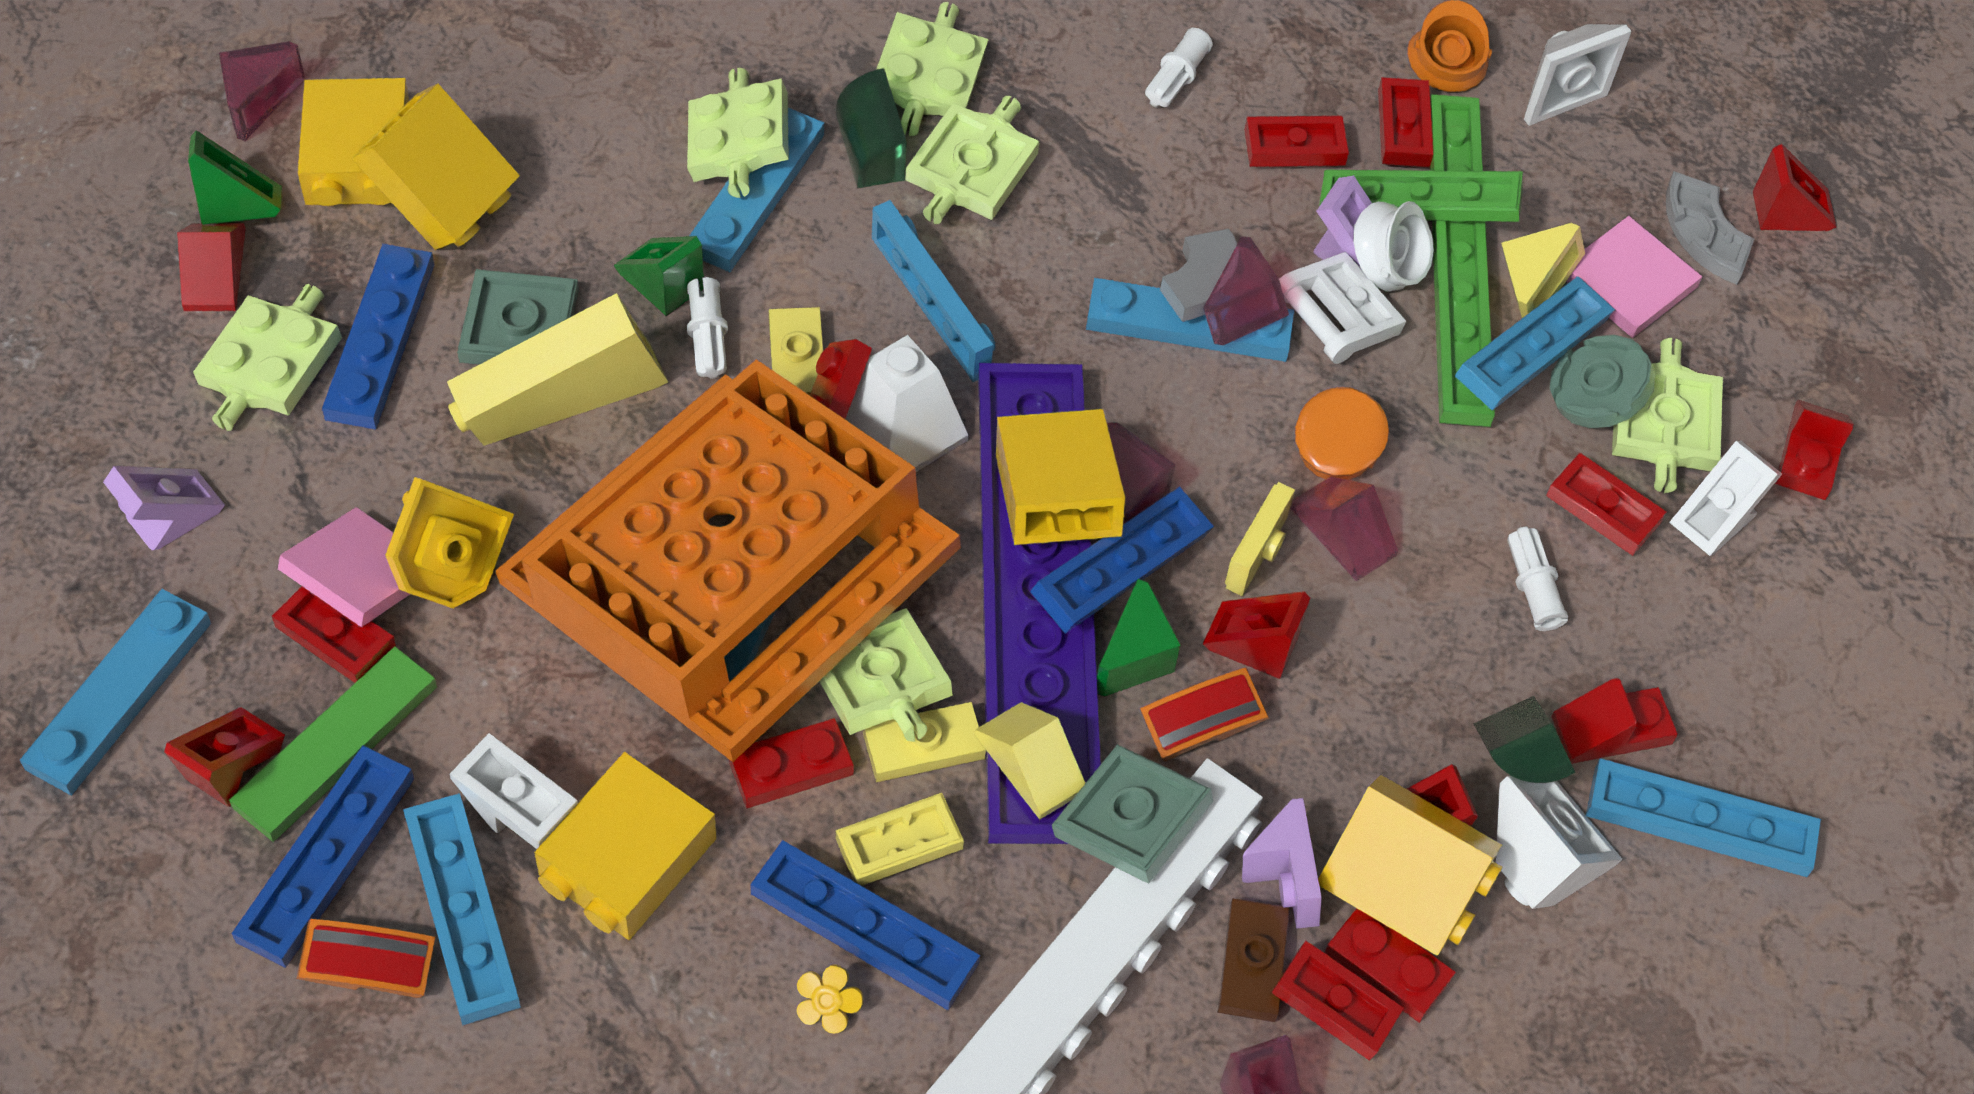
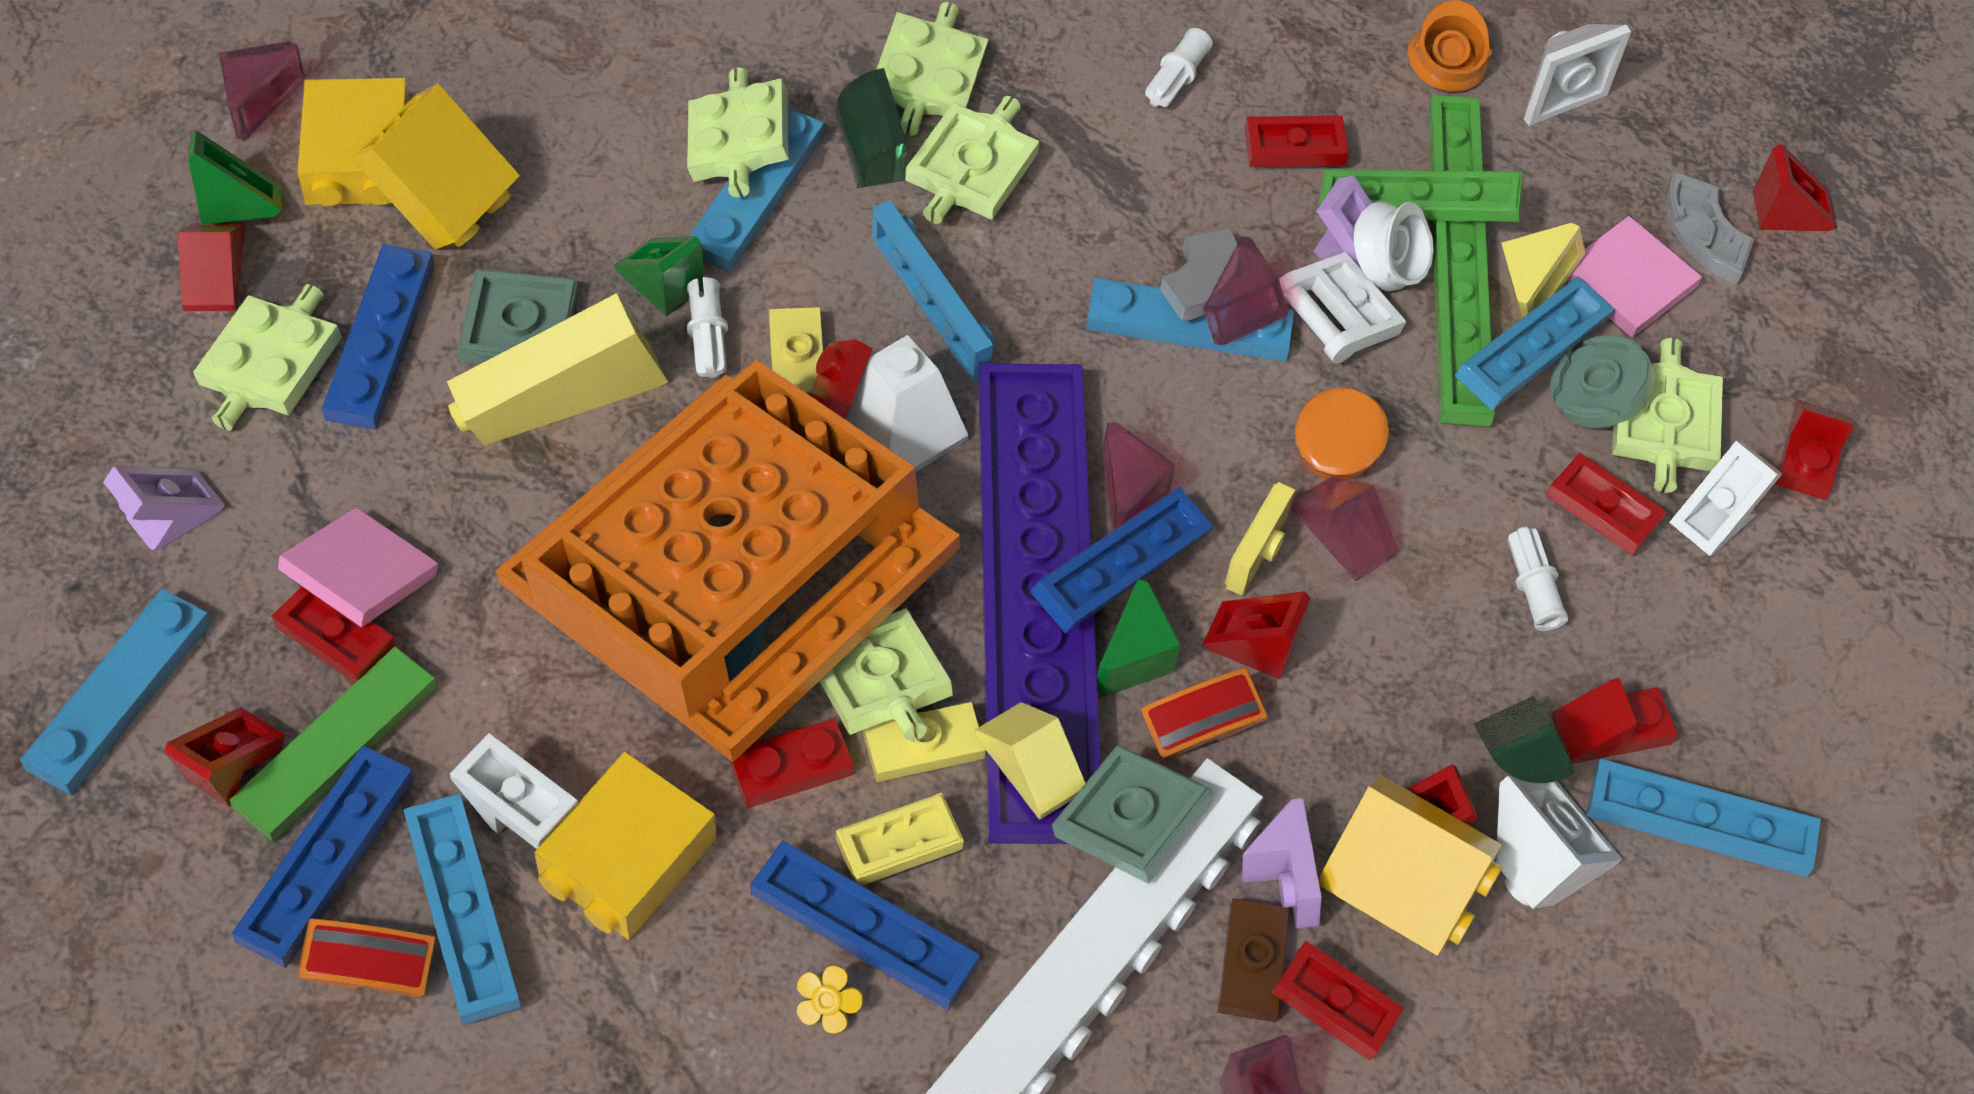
(445, 544): yellow piece -> none
(1059, 477): yellow brick -> none
(1390, 963): red plate -> none
(1405, 122): red plate -> none

